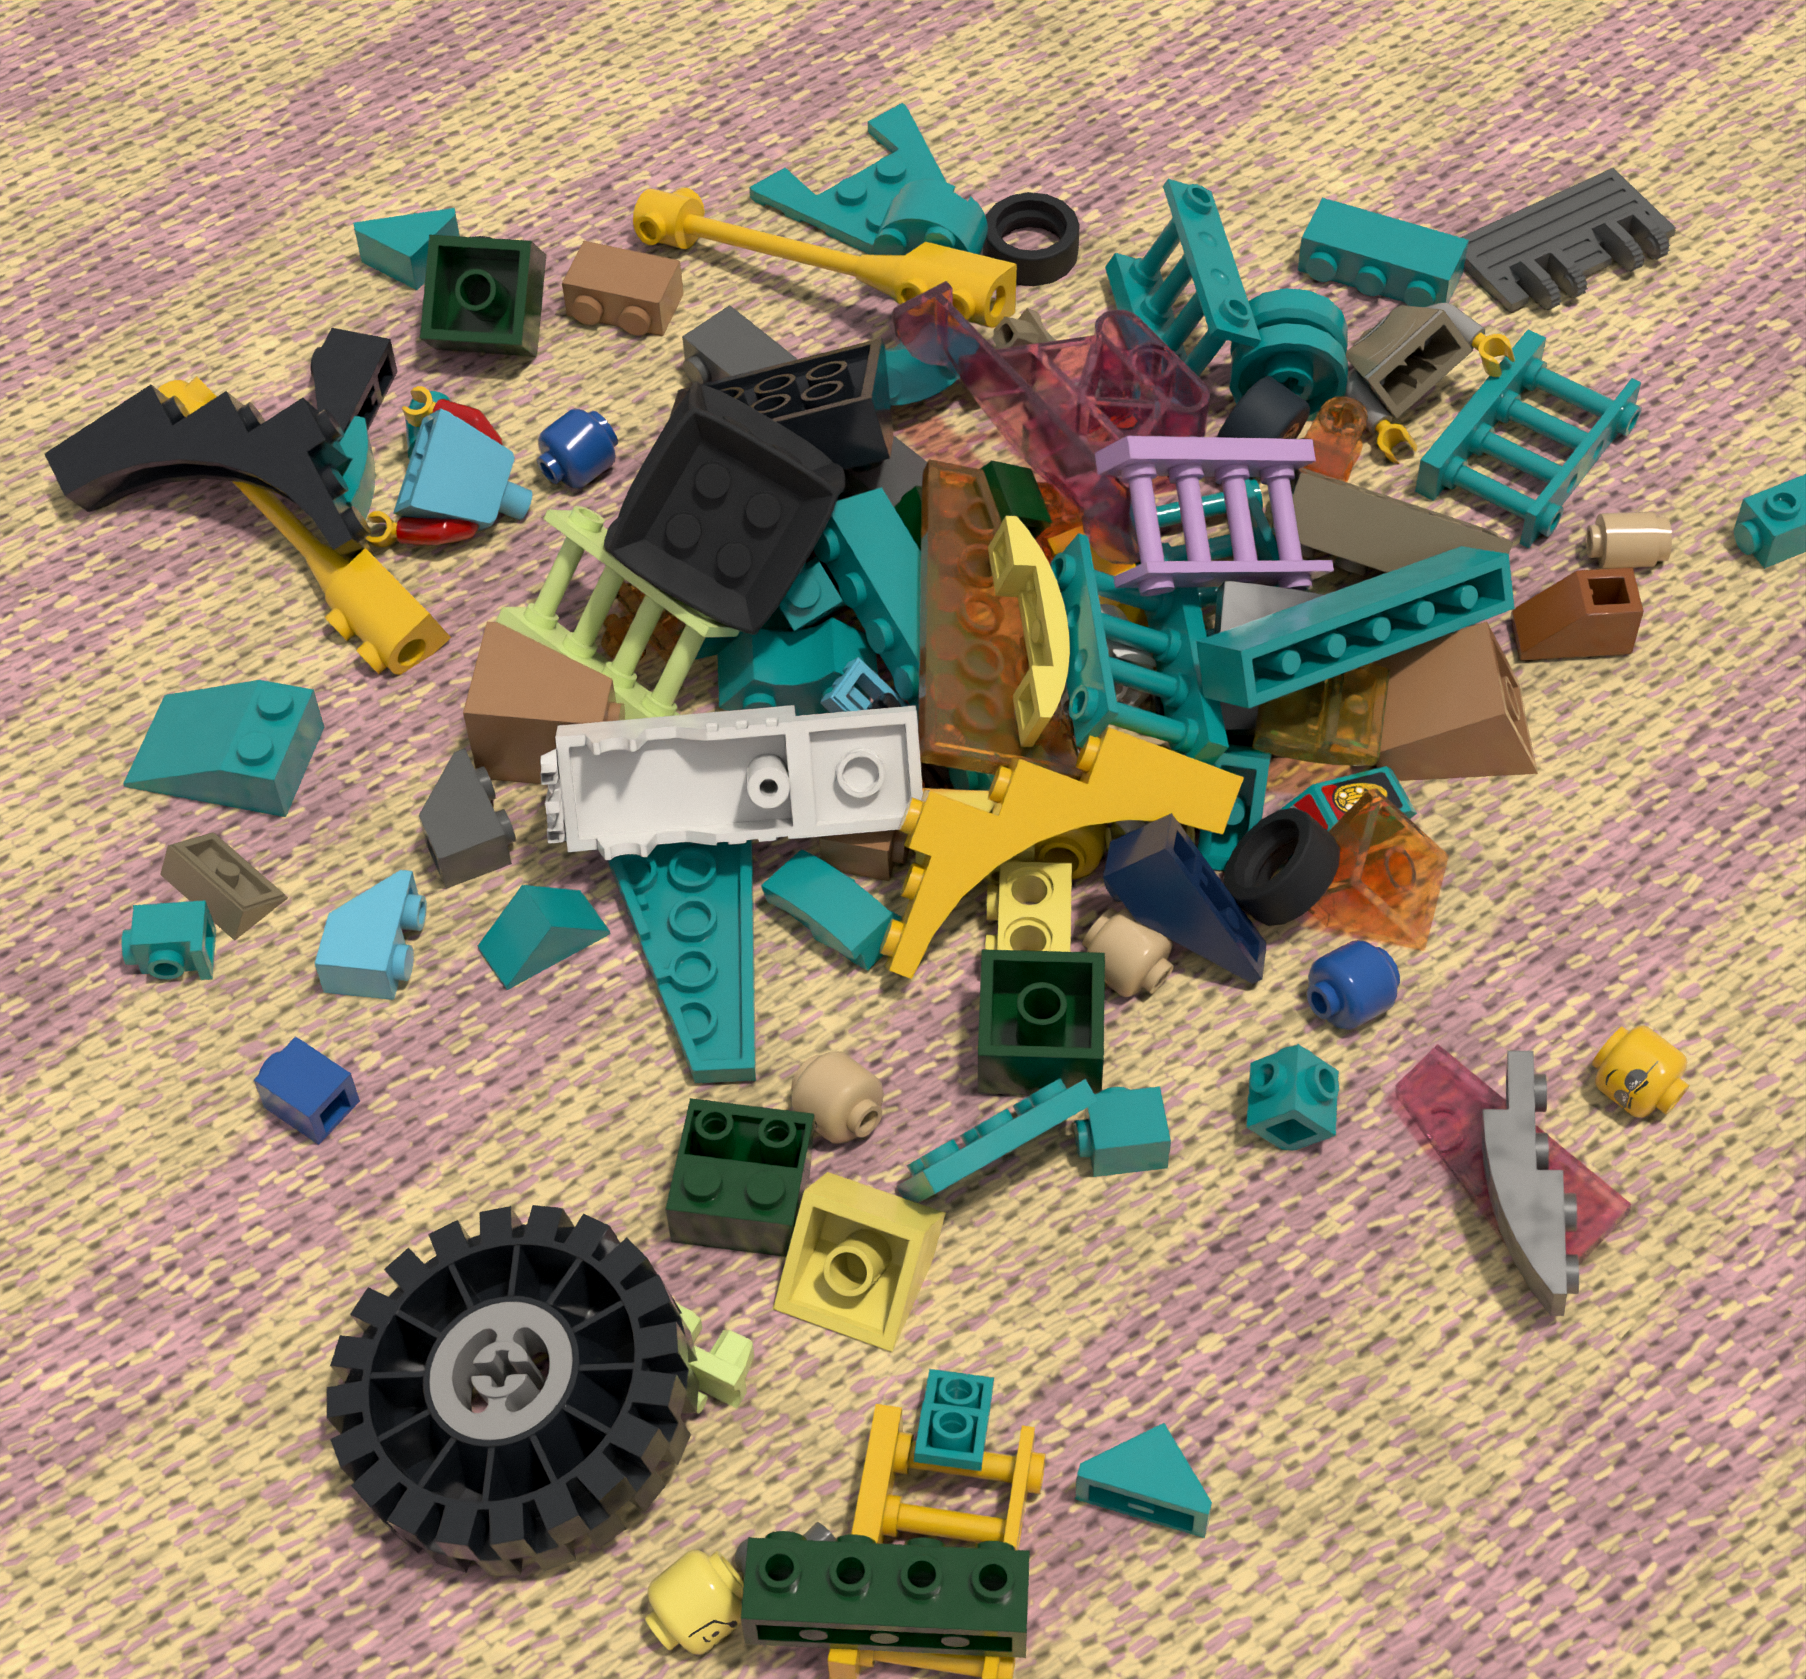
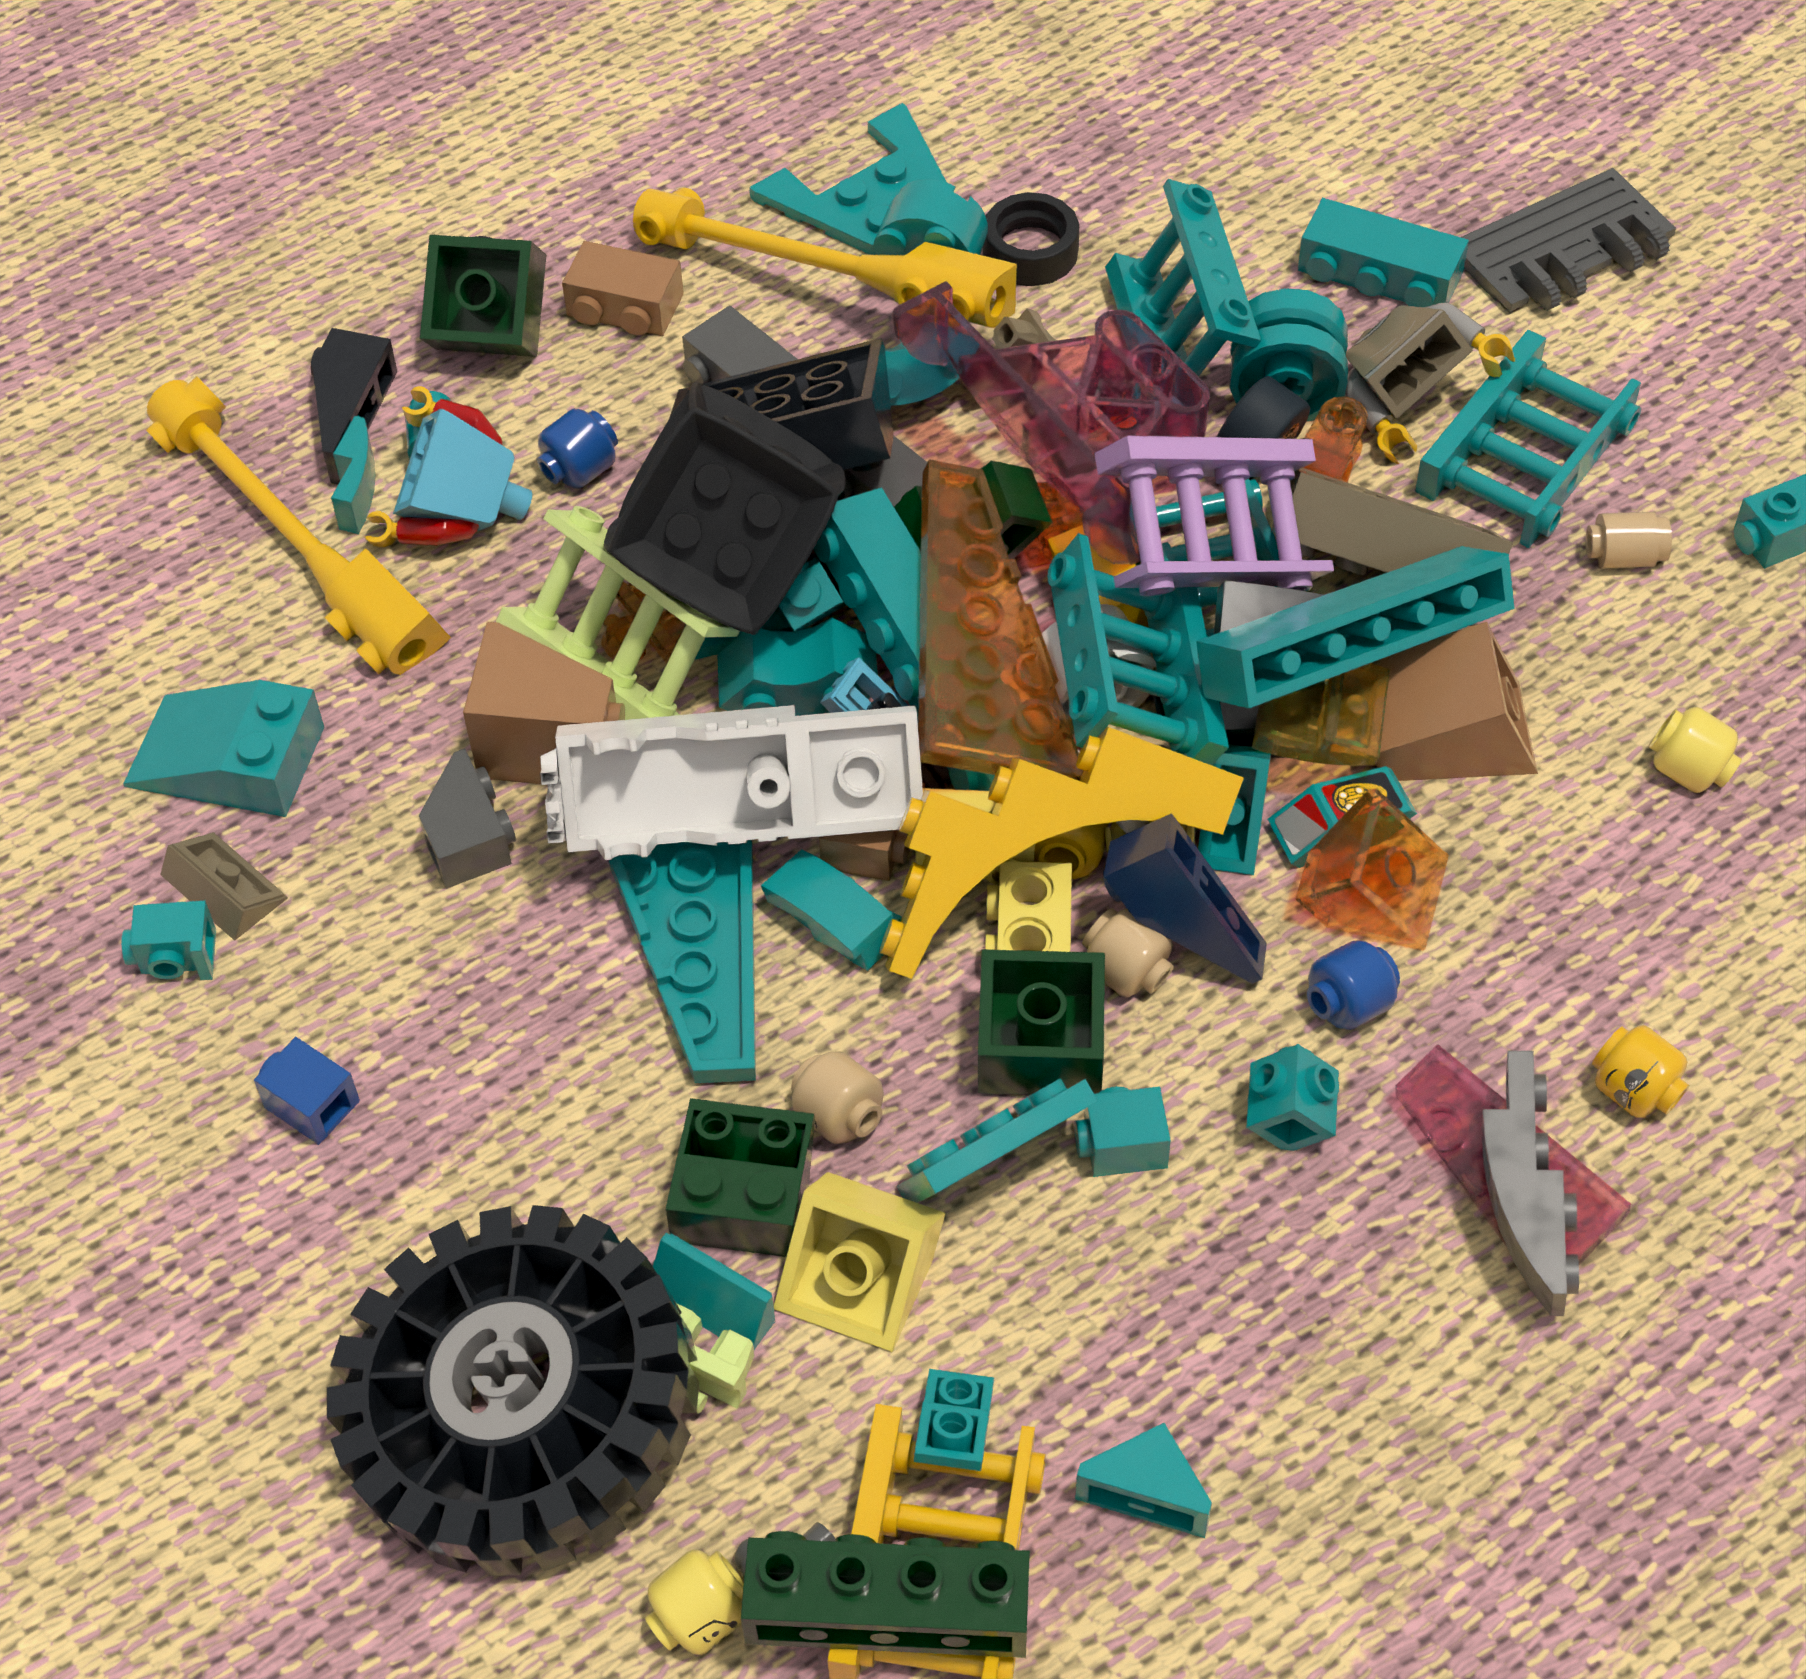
(159, 442): black arch -> none
(365, 943): medium azure slope -> none
(401, 243): teal slope -> none
(539, 931): teal slope -> none
(714, 1291): none -> teal slope
(1025, 573): light yellow slope -> none
(1298, 883): black tyre -> none
(1580, 616): dark orange slope -> none
(1695, 749): none -> light yellow head

